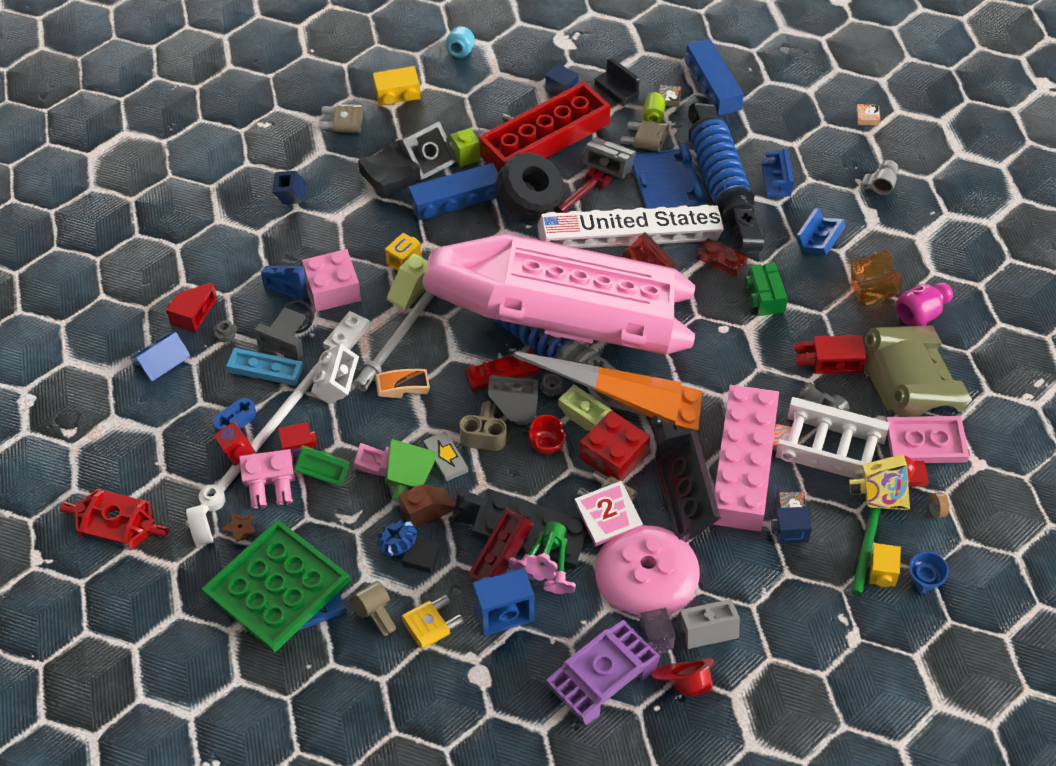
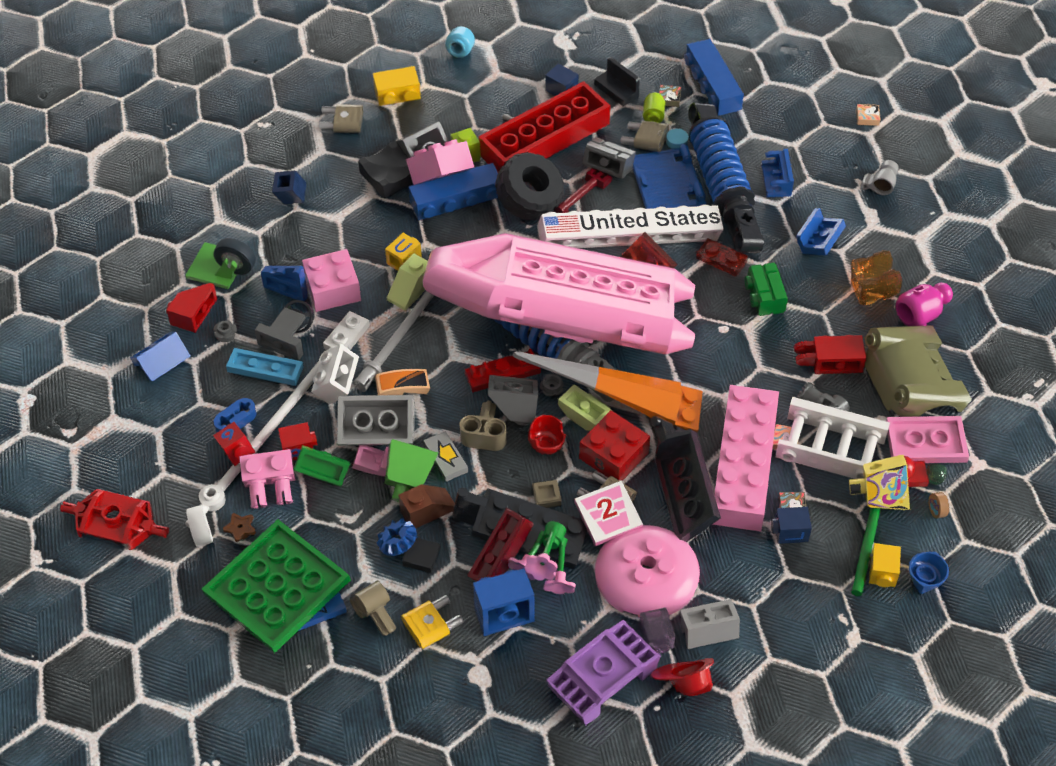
(221, 262): none -> plate
(375, 419): none -> light grey slope
(439, 161): none -> bright pink brick
(547, 493): none -> dark tan tile
(676, 138): none -> medium azure tile
(936, 473): none -> clear green hinge

